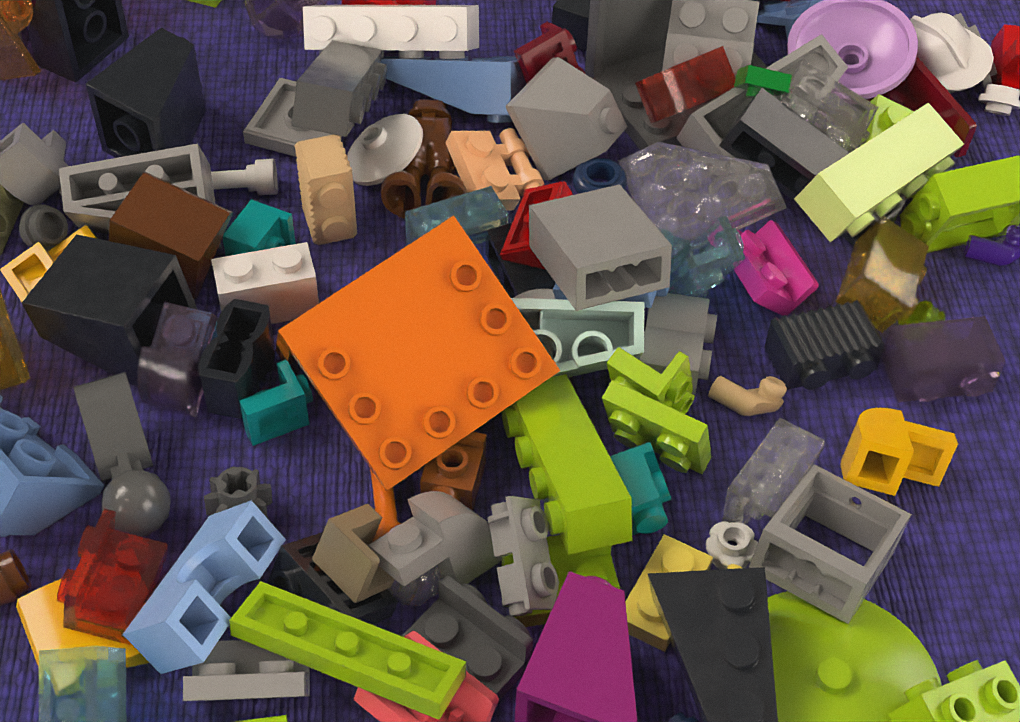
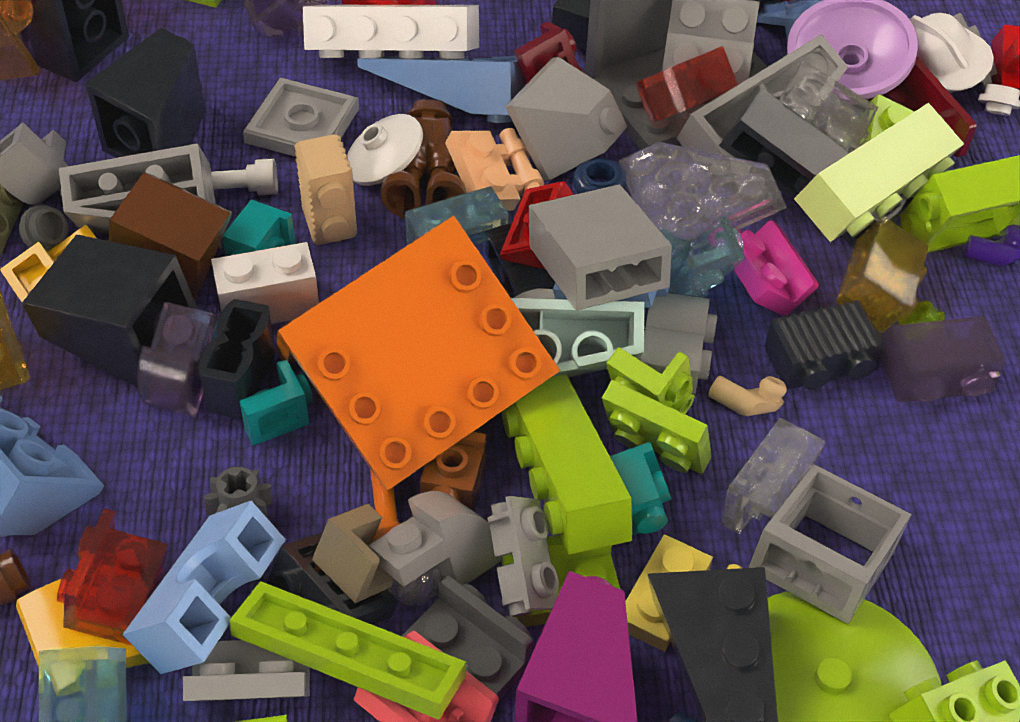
(121, 455): dark grey beam -> none
(338, 88): dark grey brick -> none
(727, 554): white plate -> none
(754, 78): green plate -> none
(889, 449): yellow brick -> none

